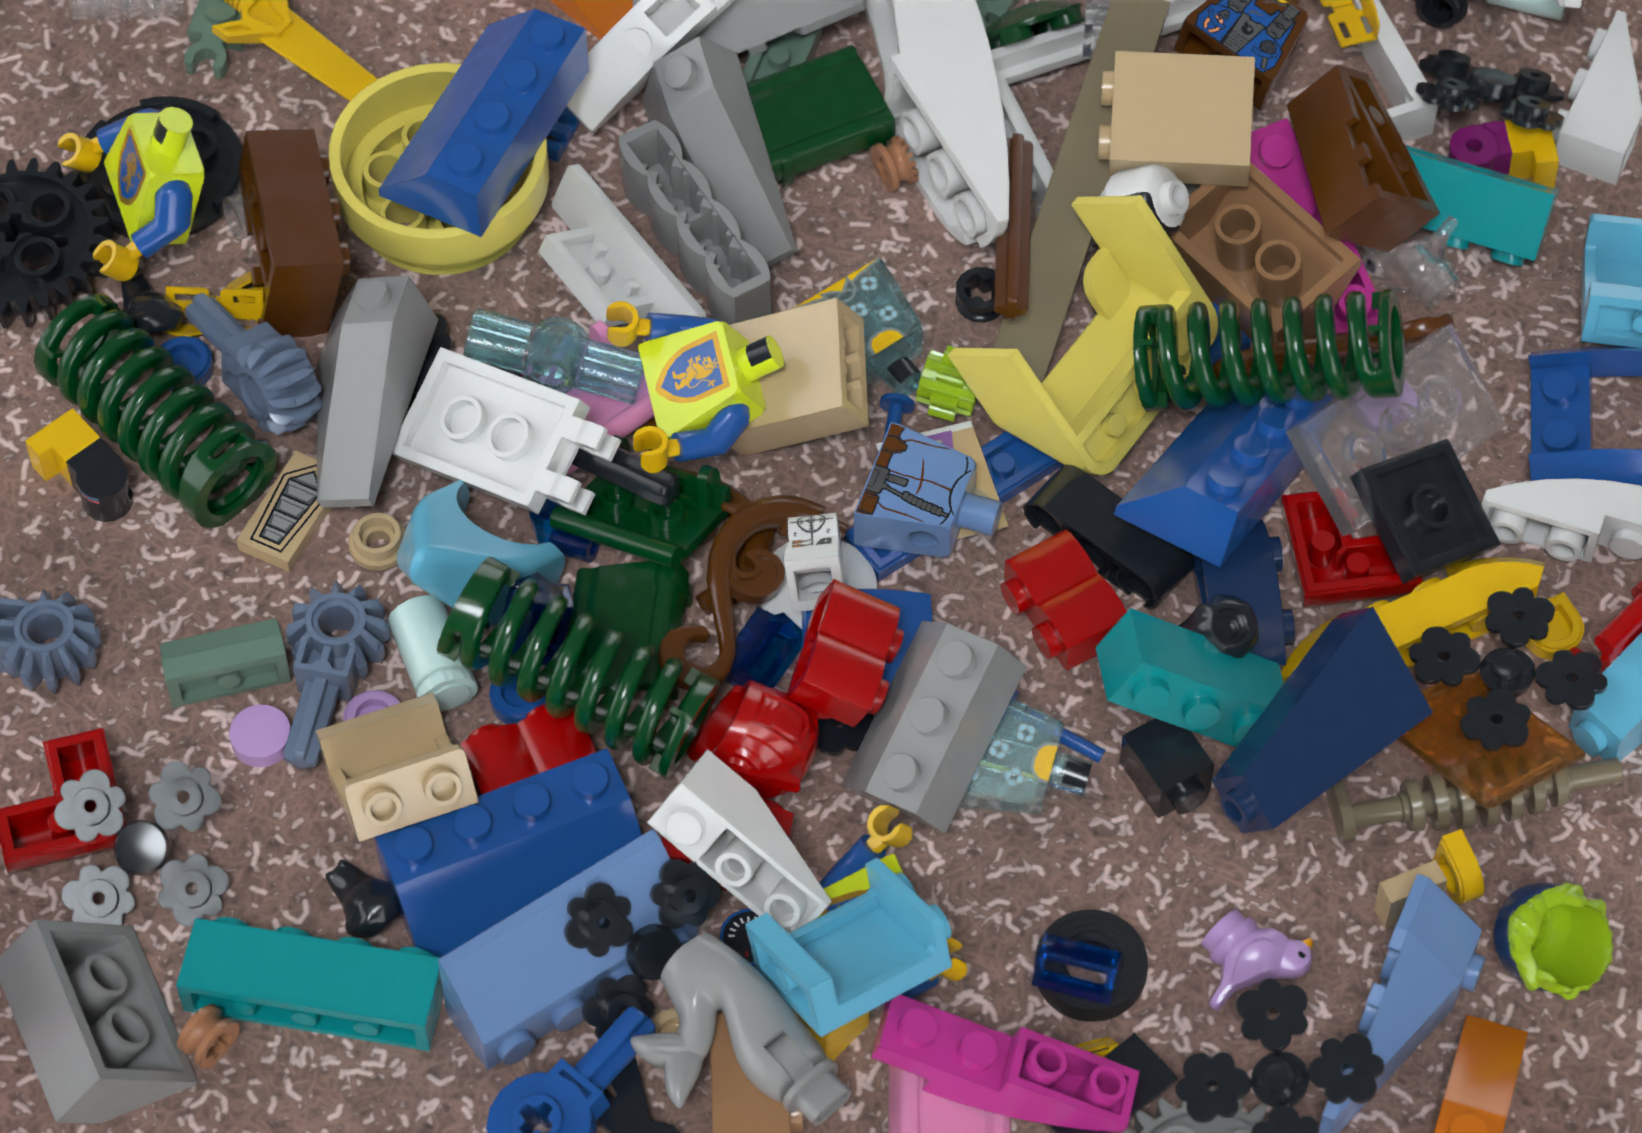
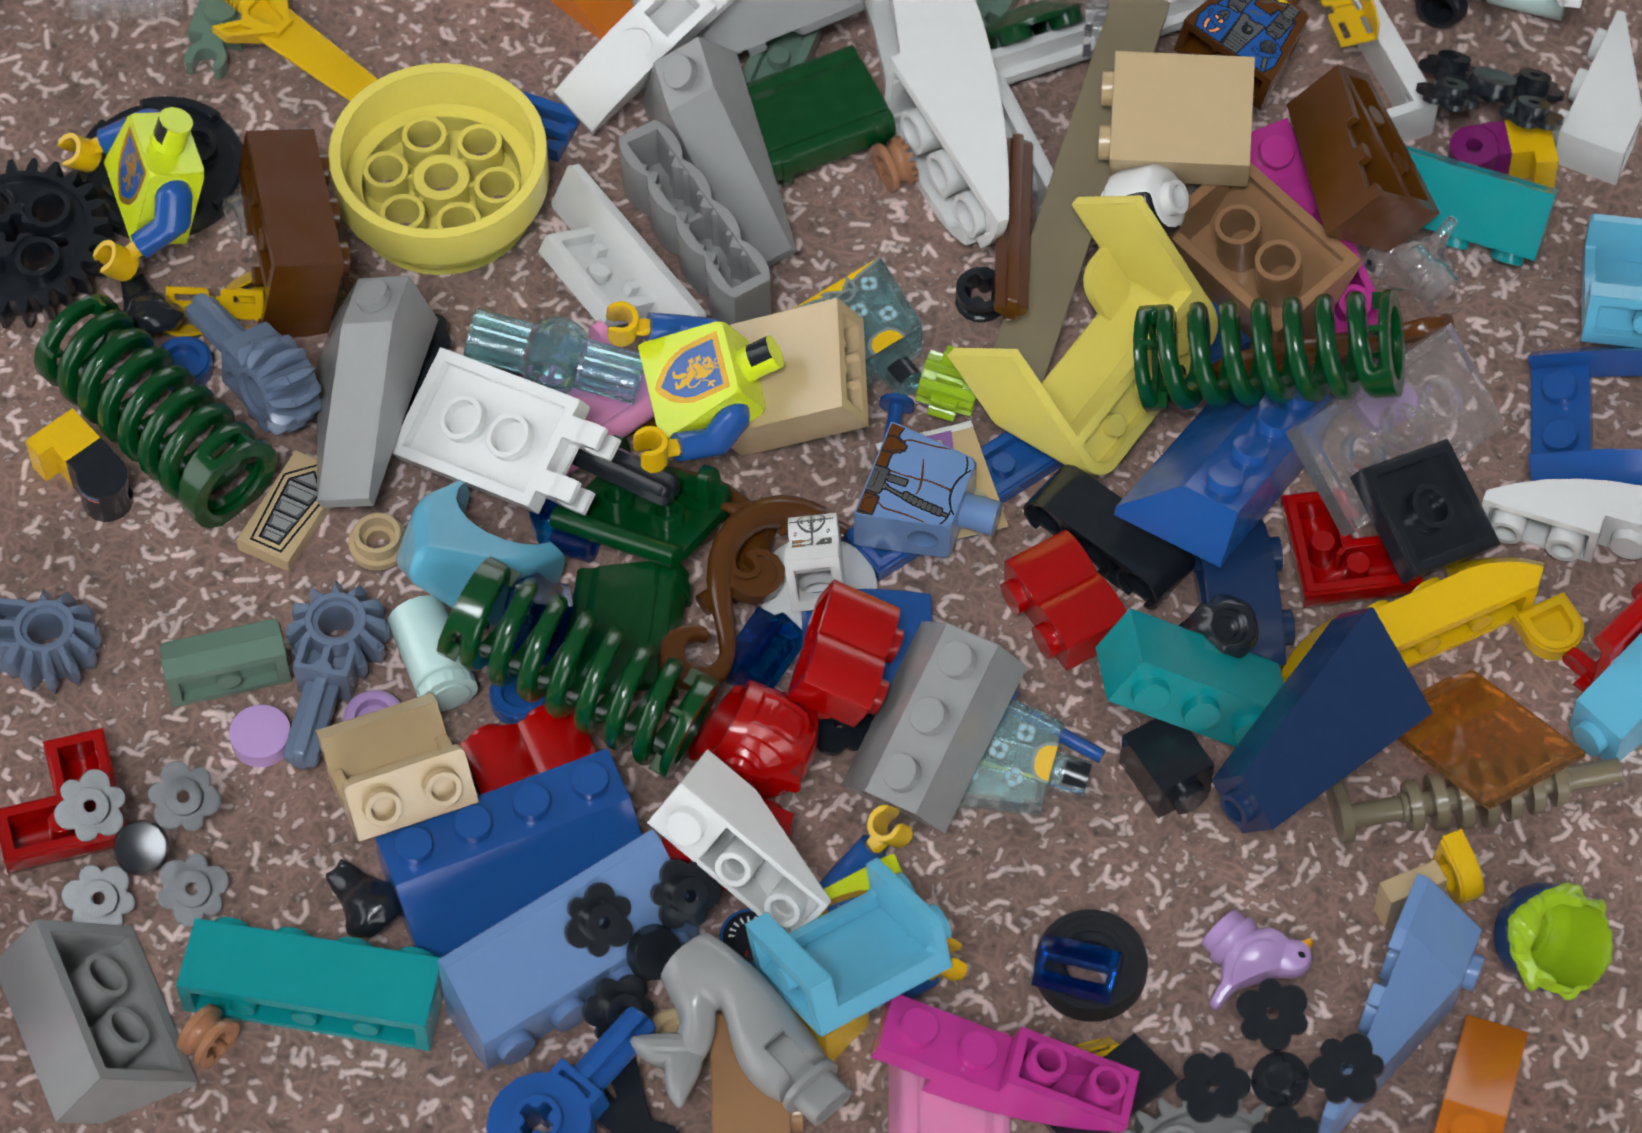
(490, 120): blue slope -> none
(1507, 670): black plant -> none

